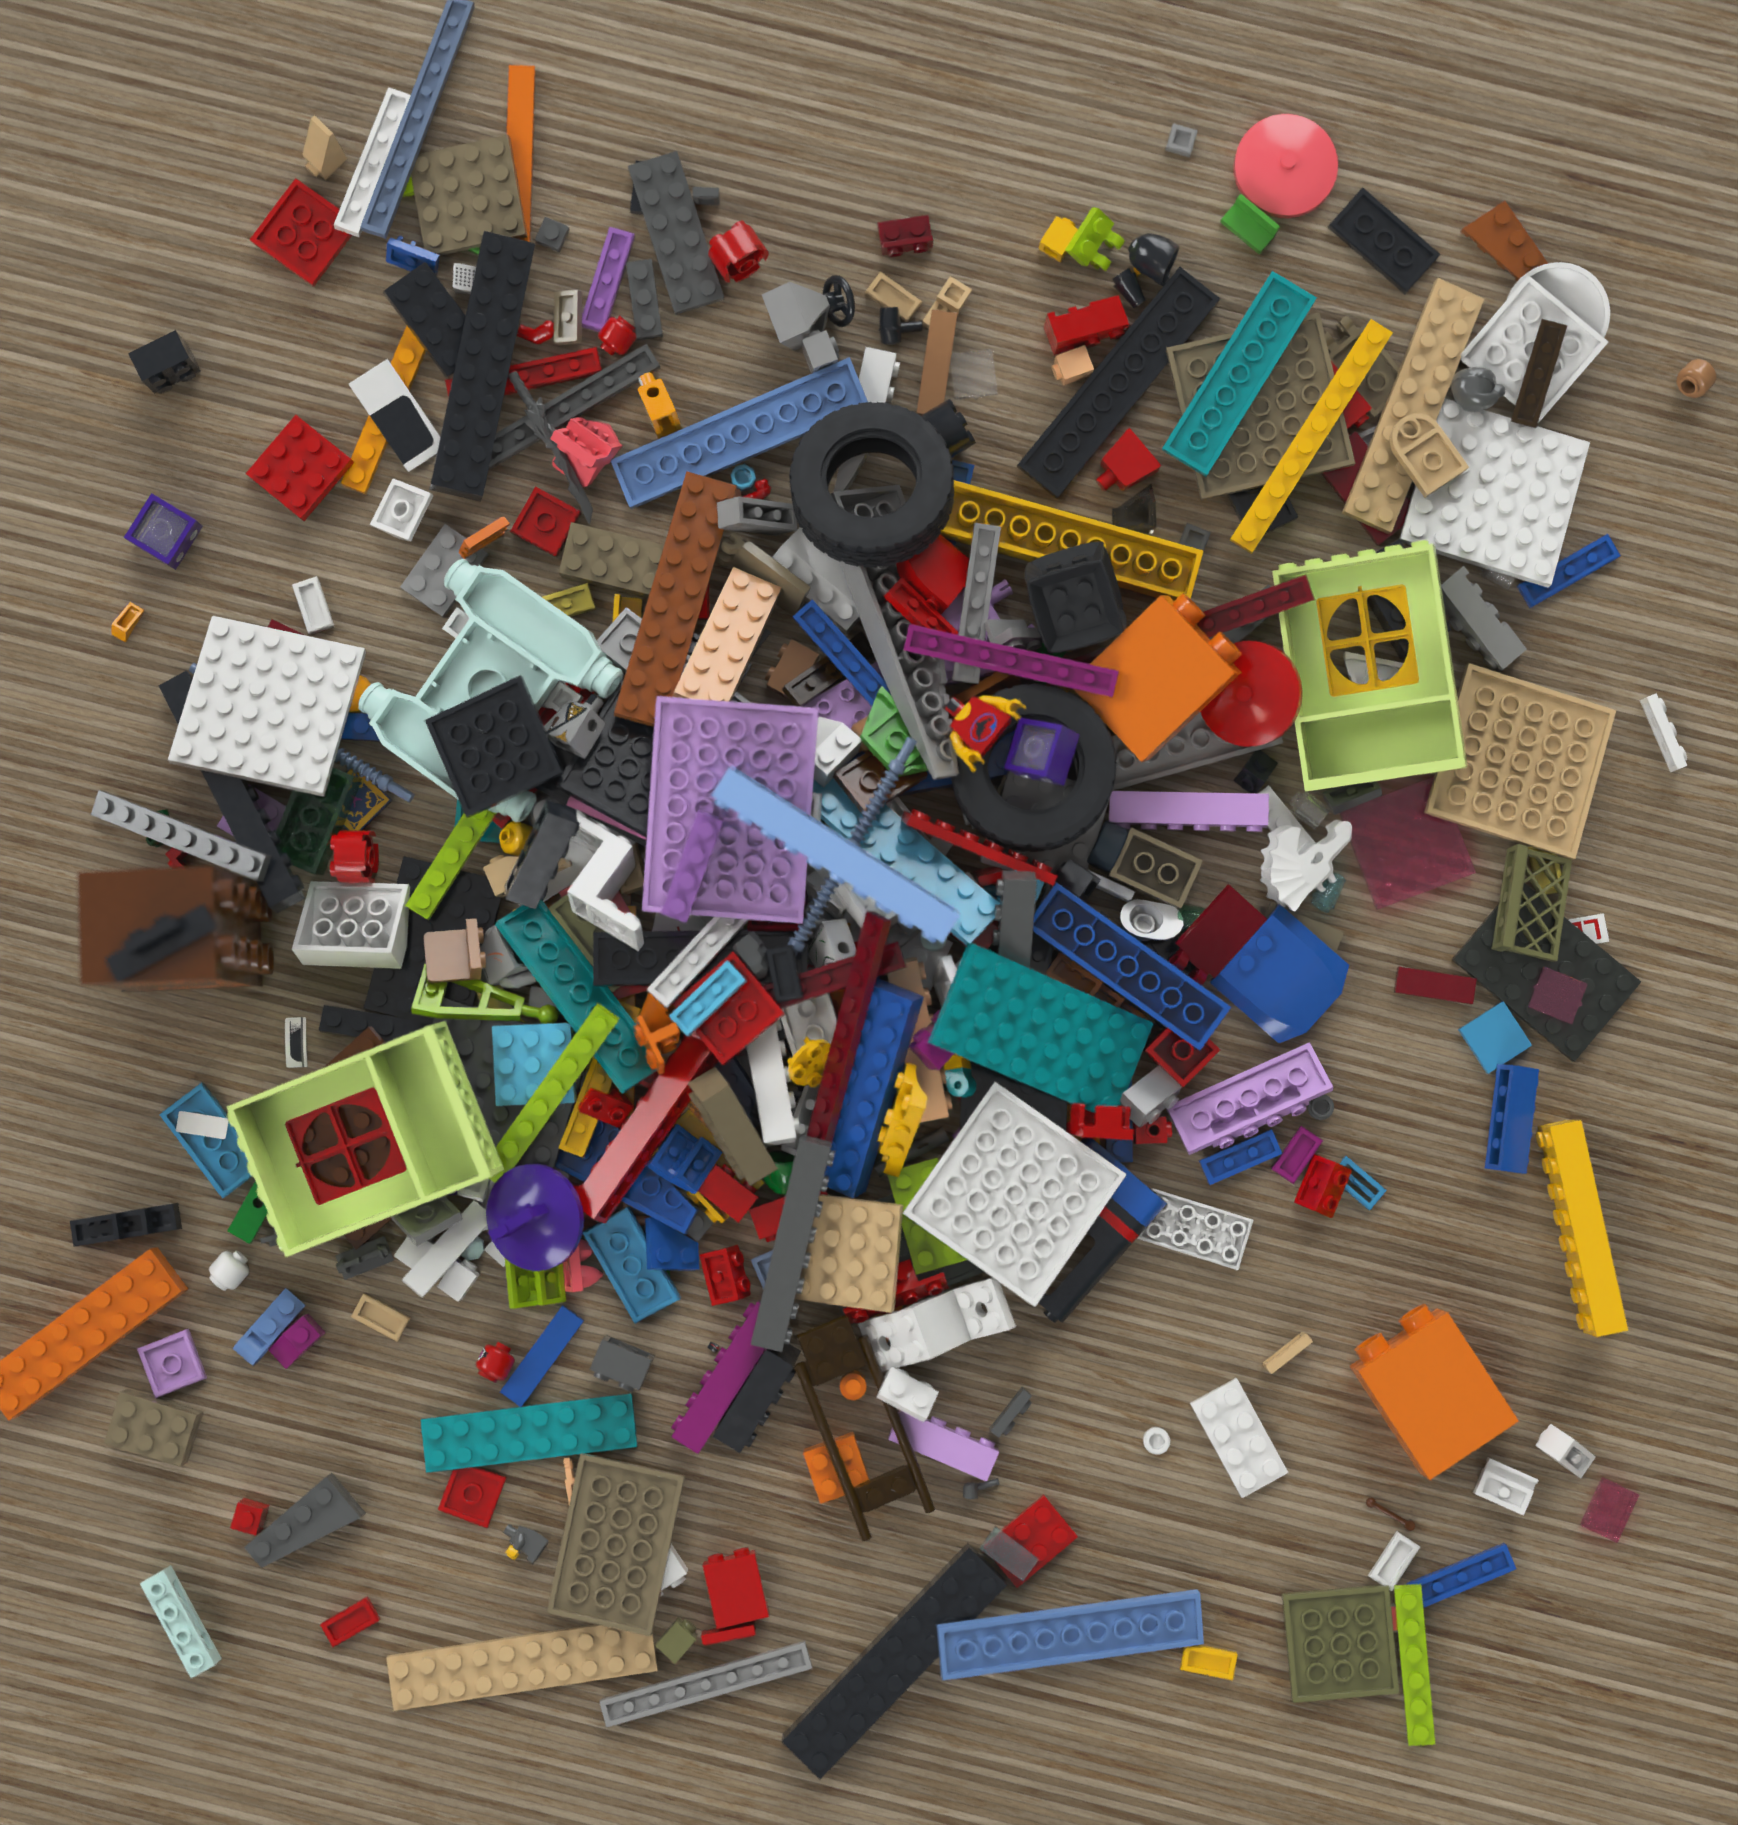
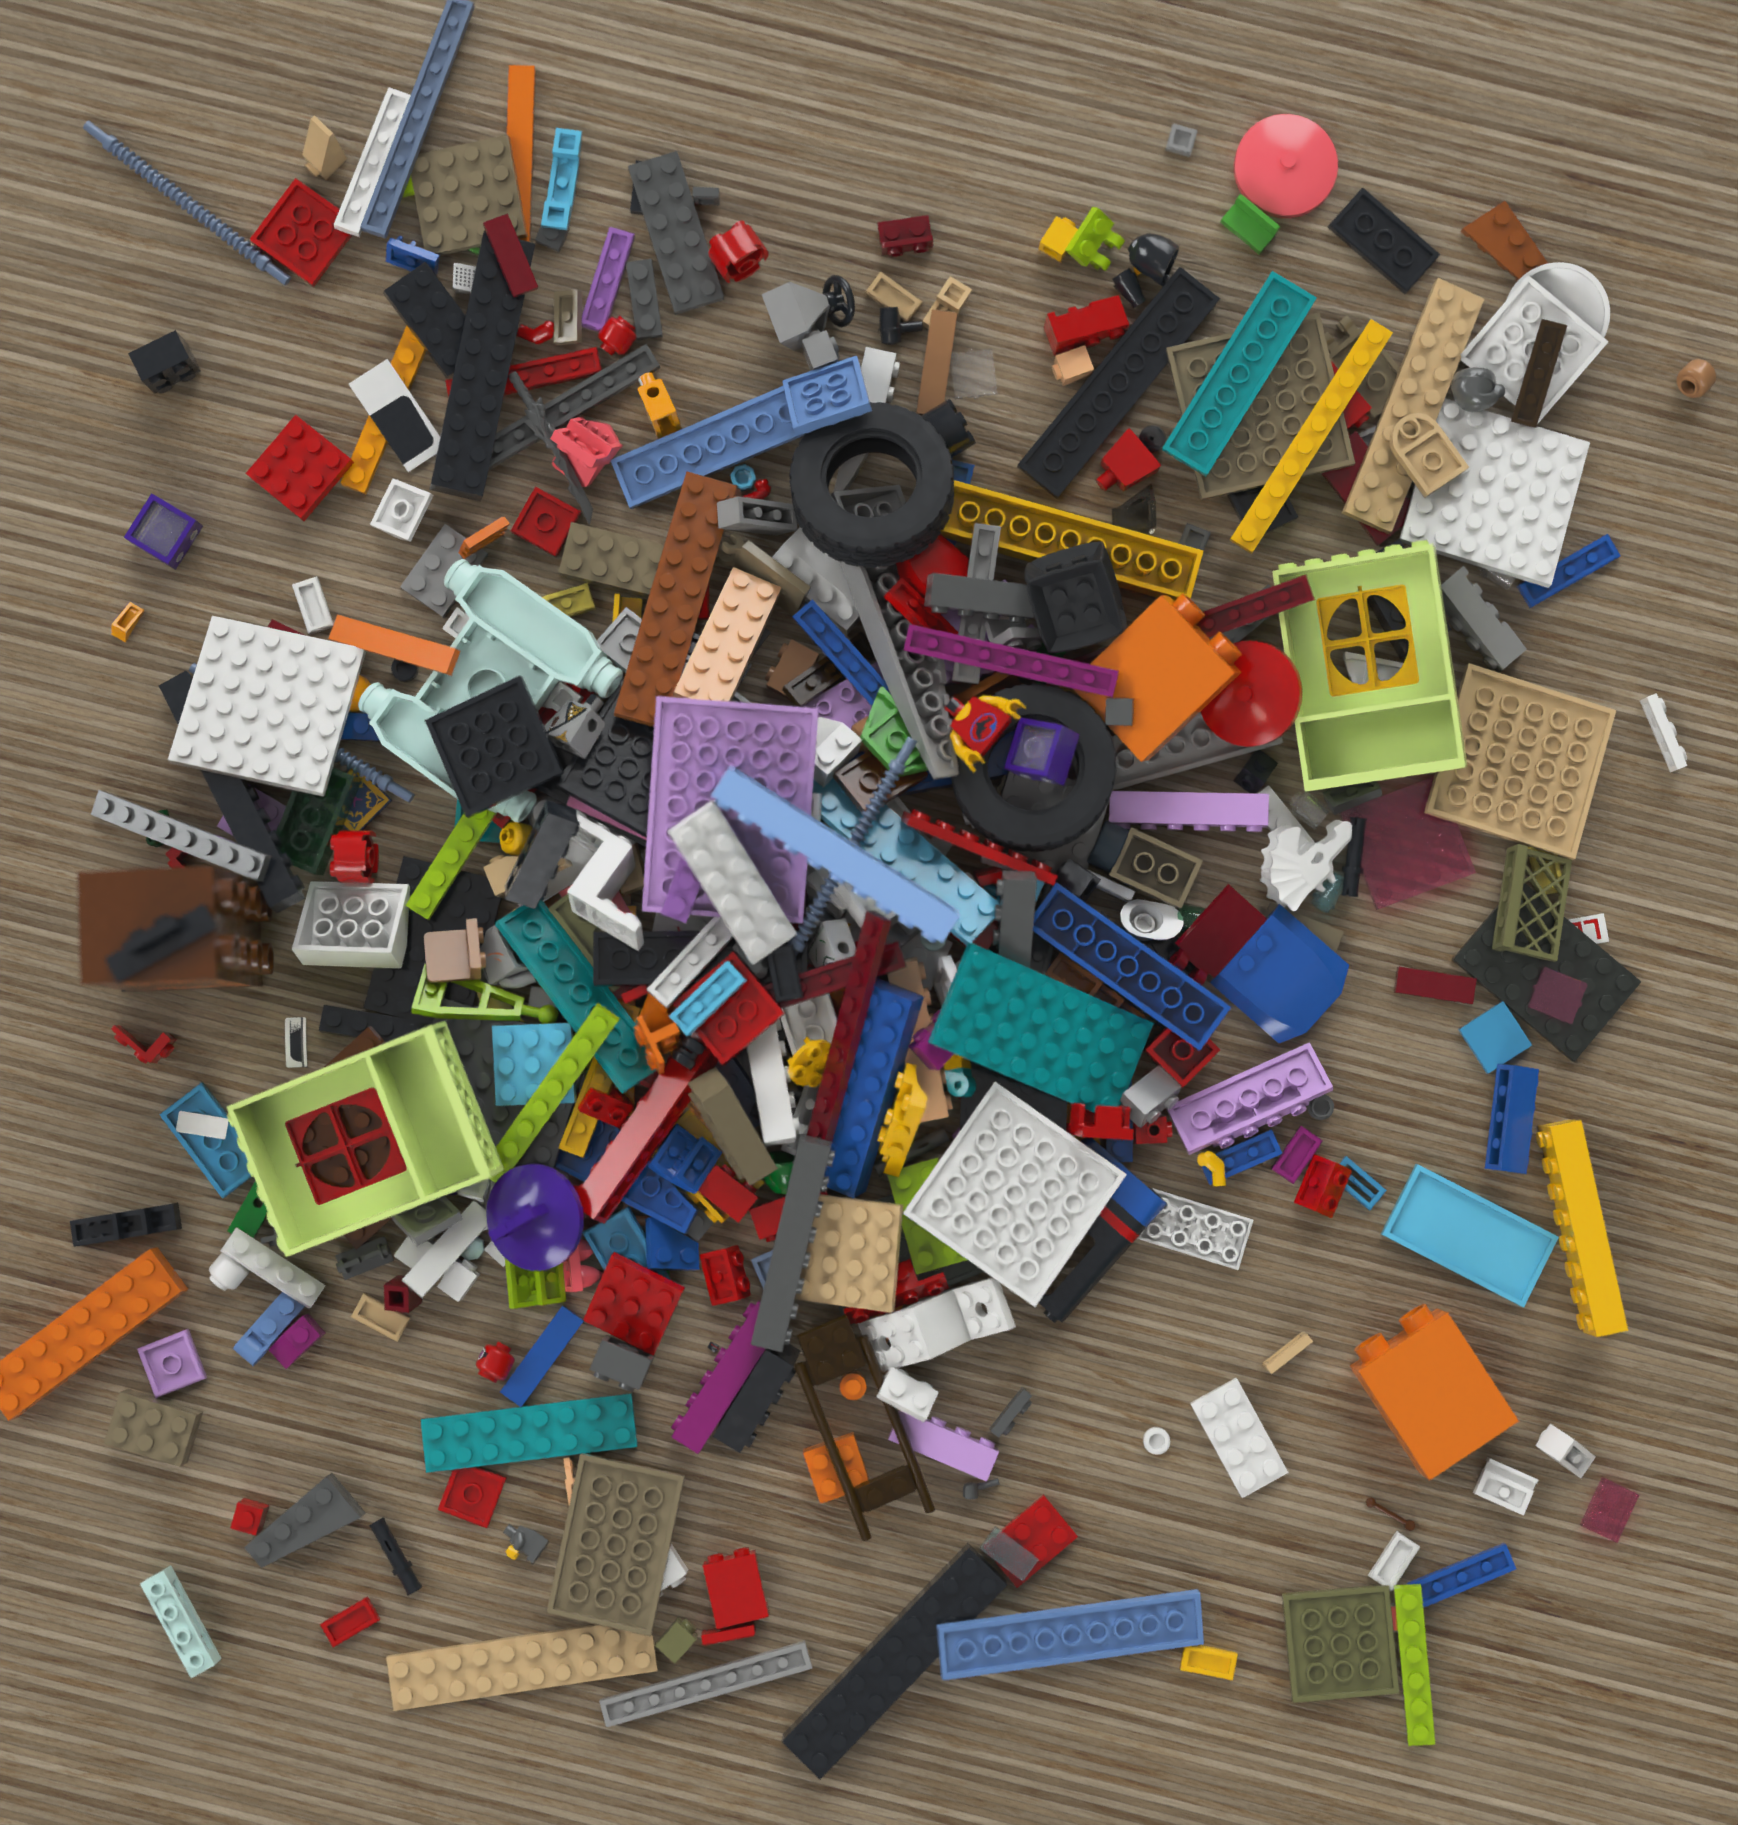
(111, 144): none -> sand blue hose
(159, 1049): none -> red bracket
(272, 1268): none -> white plate
(395, 645): none -> orange tile
(399, 1296): none -> dark red brick
(401, 1566): none -> black pin
(404, 671): none -> black tile
(510, 255): none -> dark red tile
(562, 179): none -> medium azure slope
(633, 1303): none -> red plate
(634, 993): none -> red tile
(685, 1057): none -> black wheel
(732, 882): none -> white plate
(826, 395): none -> medium blue plate
(978, 596): none -> dark grey brick
(1119, 711): none -> dark grey tile
(1153, 437): none -> black tile
(1215, 1165): none -> yellow arm
(1354, 858): none -> black pin
(1469, 1235): none -> medium azure tile

